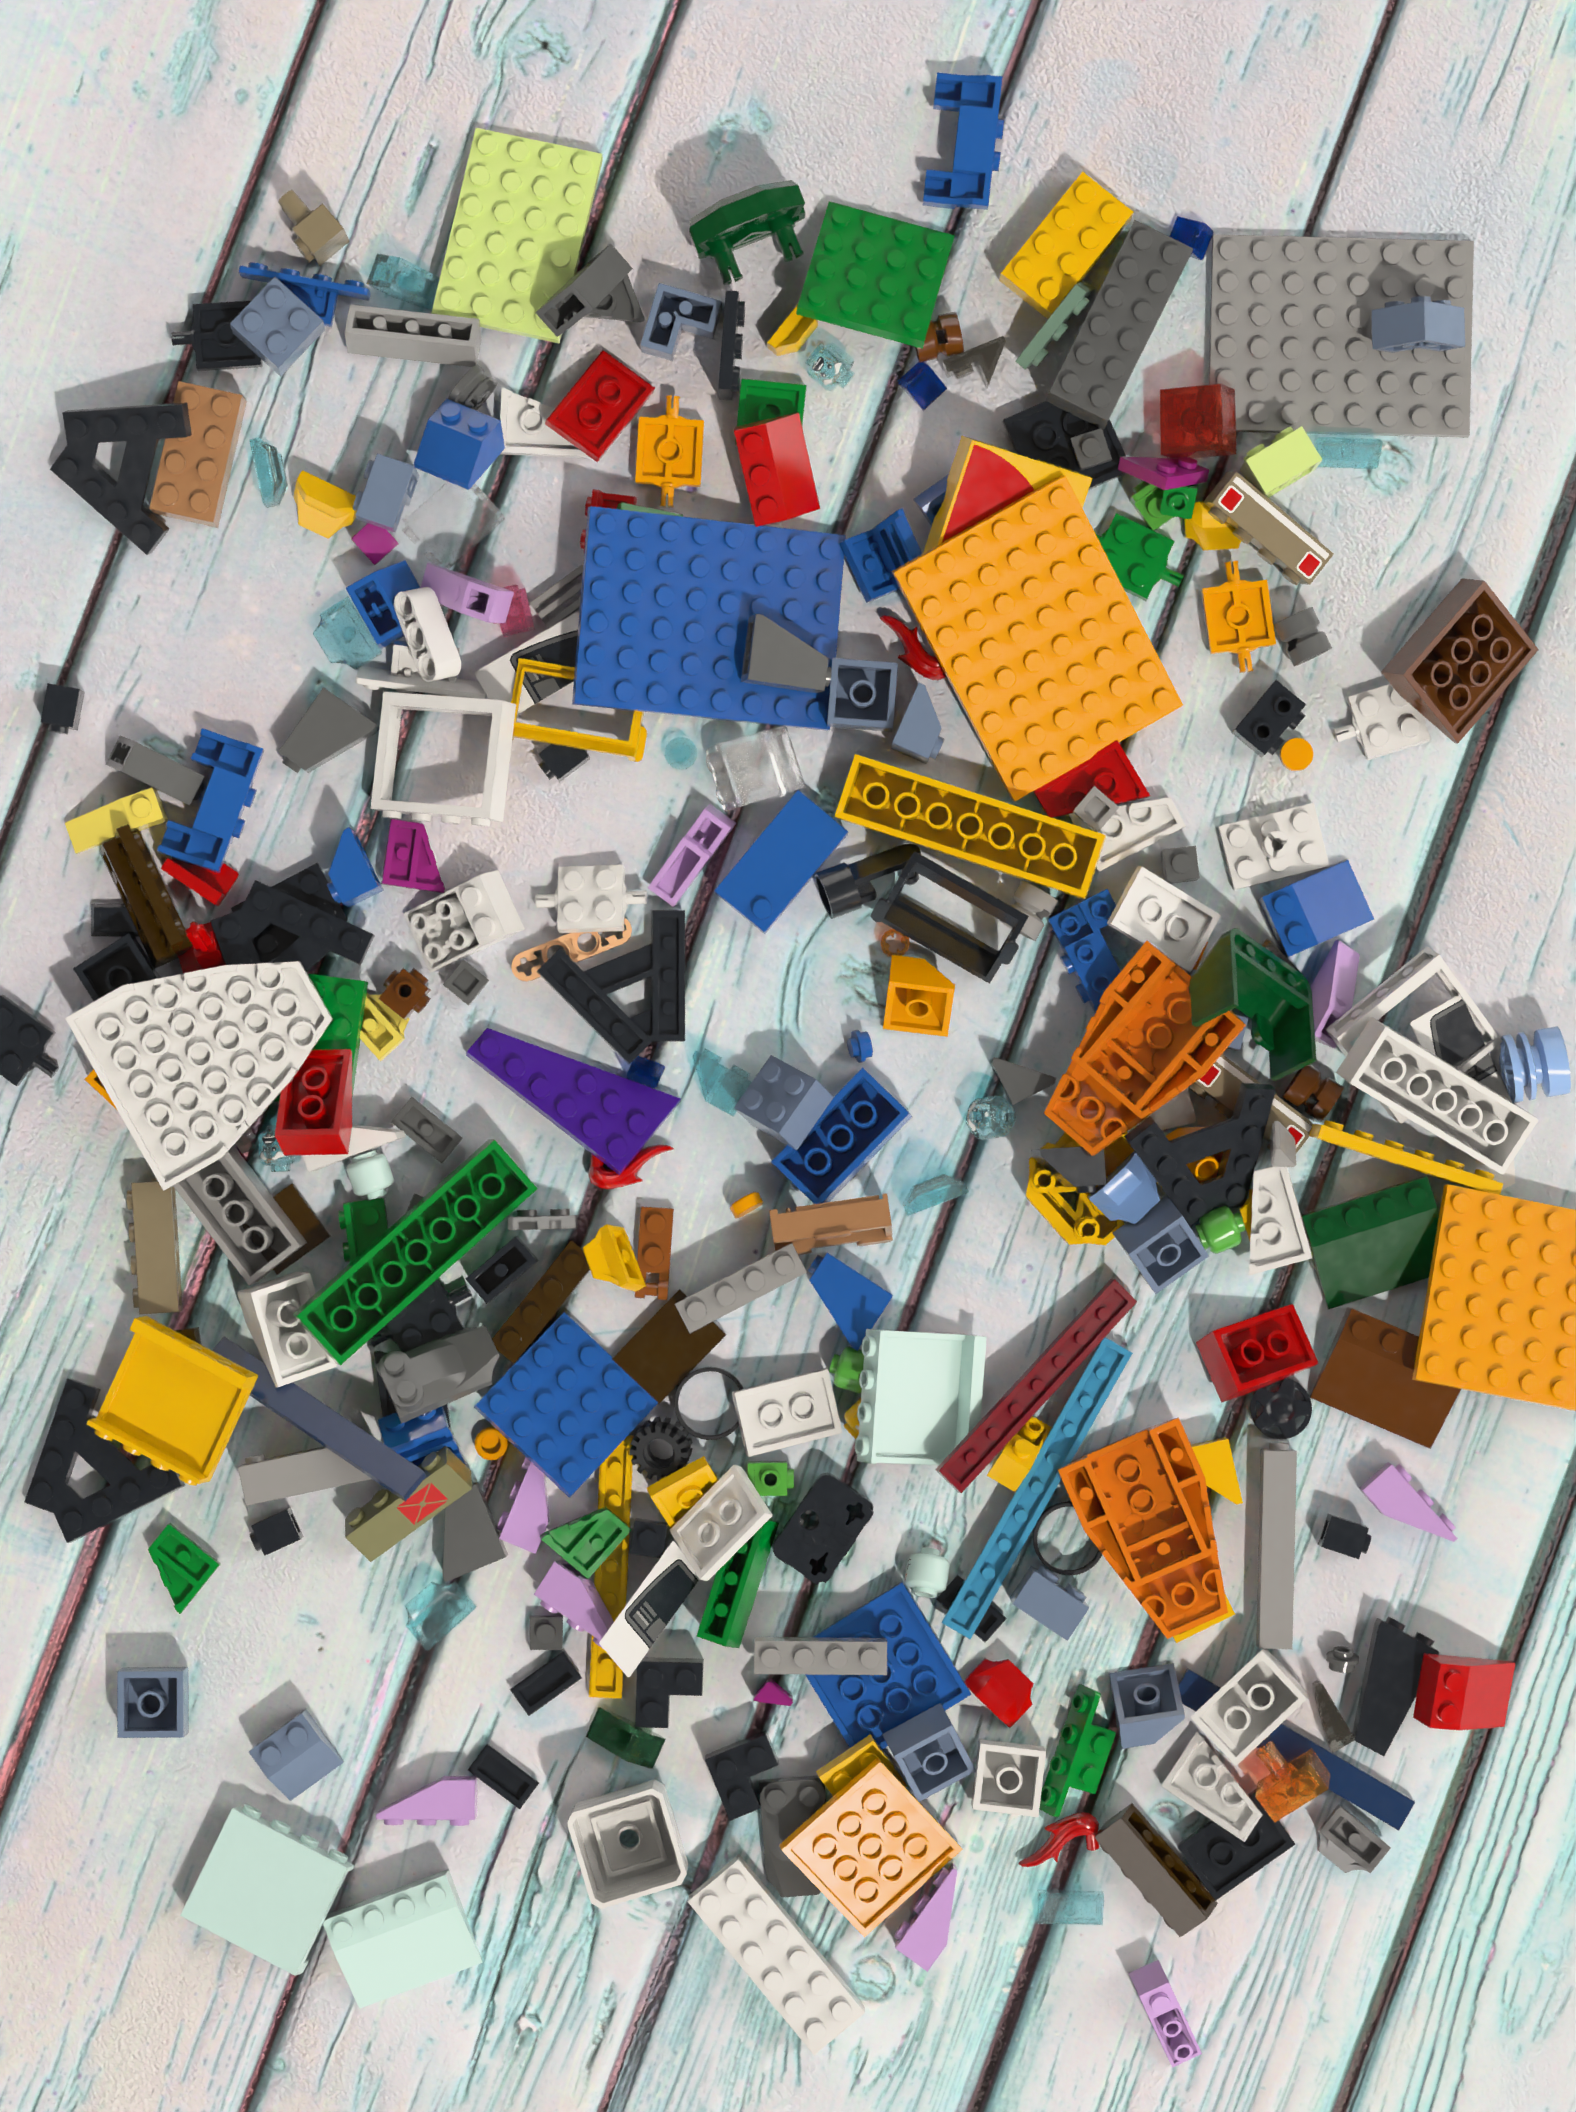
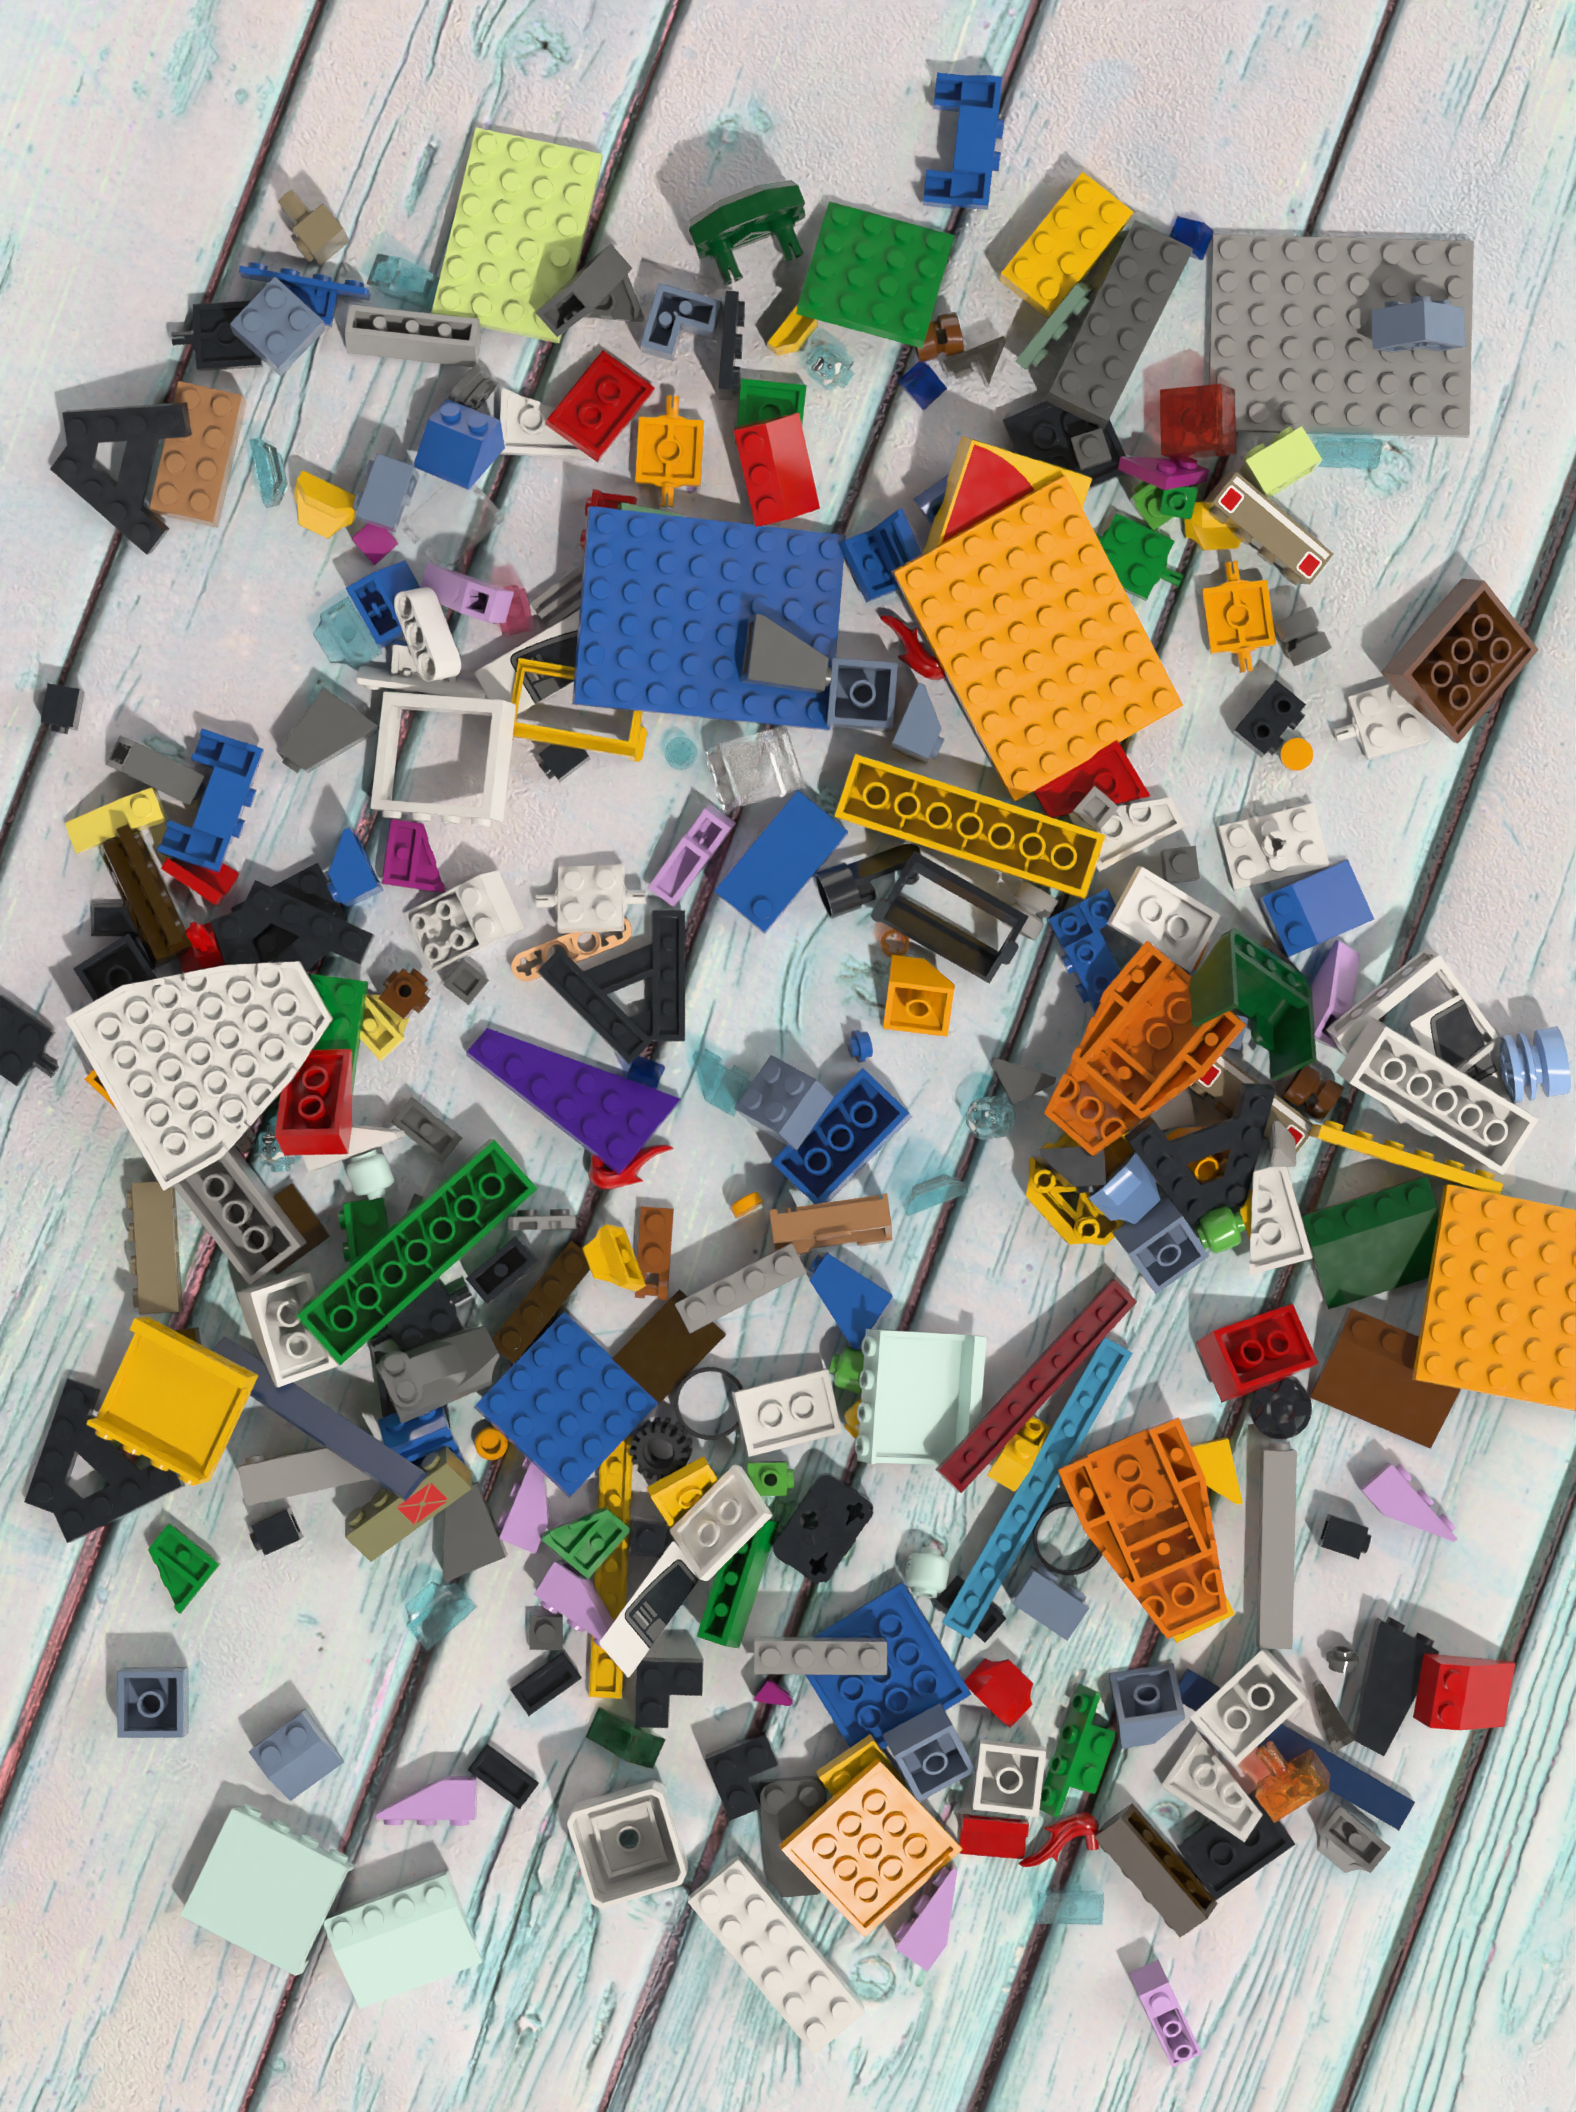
(993, 1836): none -> red panel

